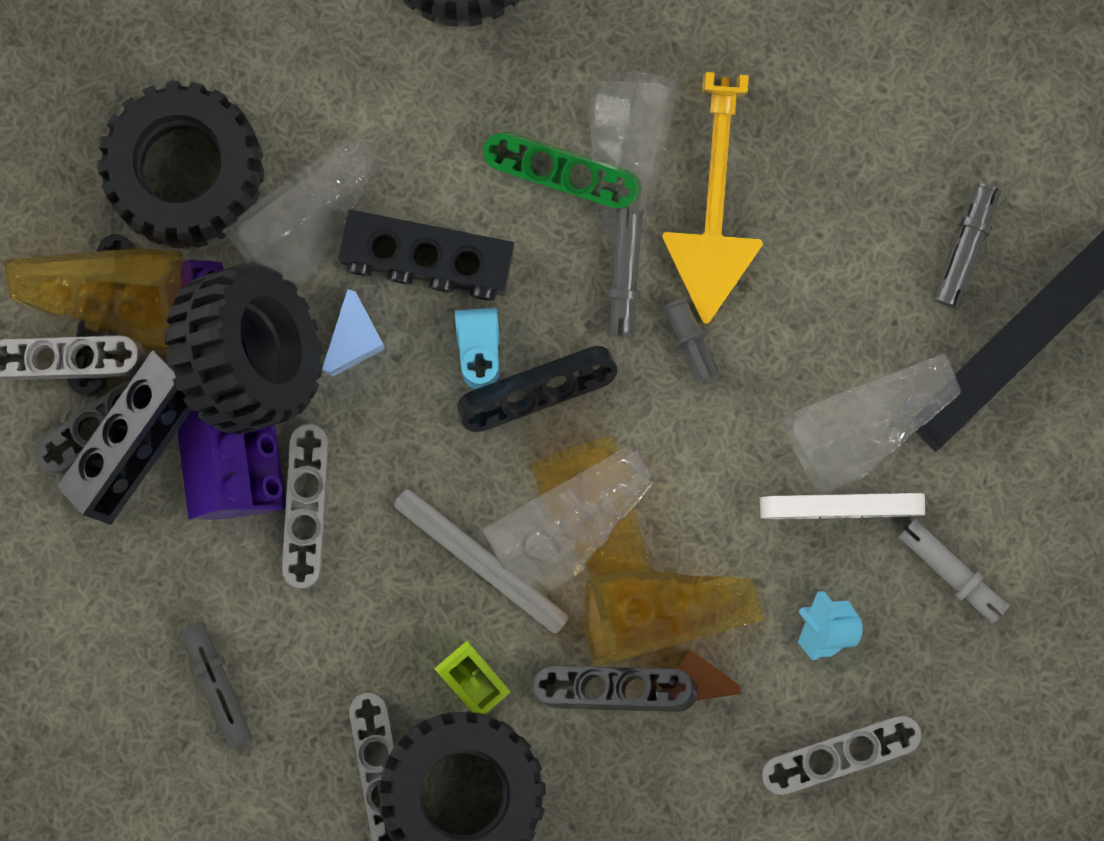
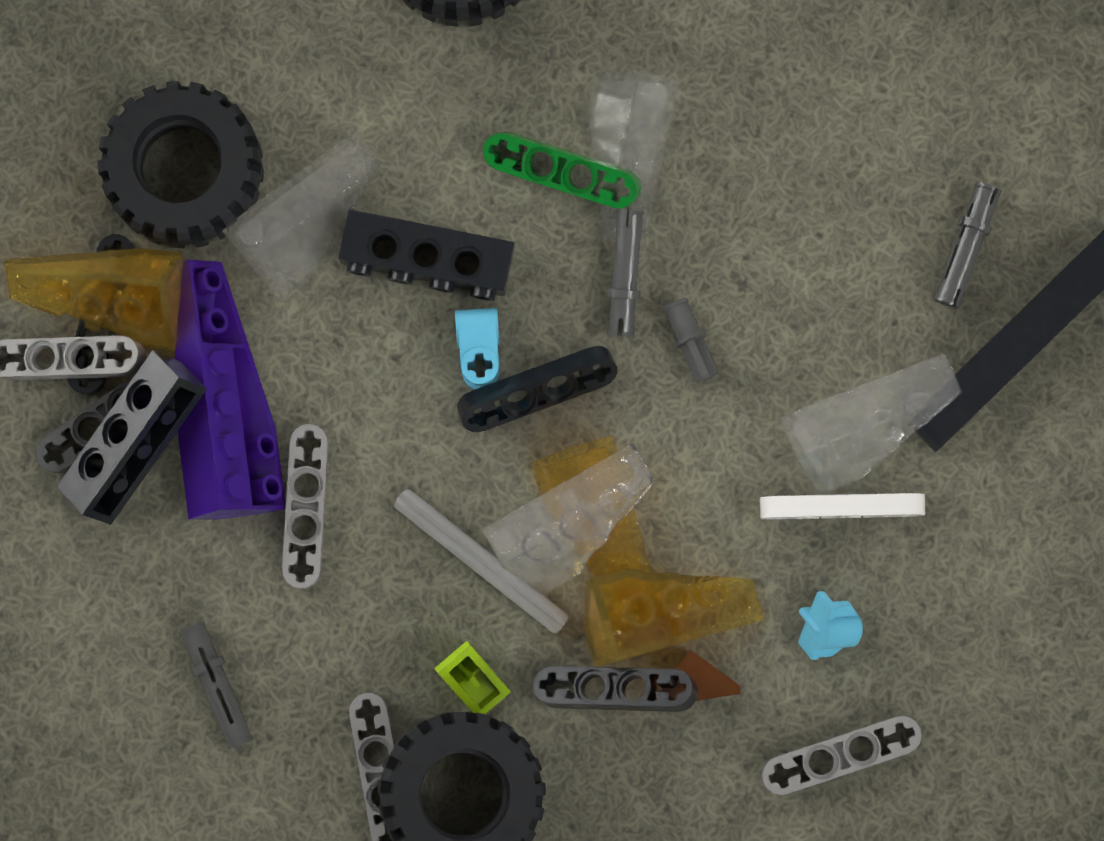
(209, 354): black tyre -> none
(352, 338): light blue slope -> none
(711, 261): yellow piece -> none
(954, 572): light grey pin -> none

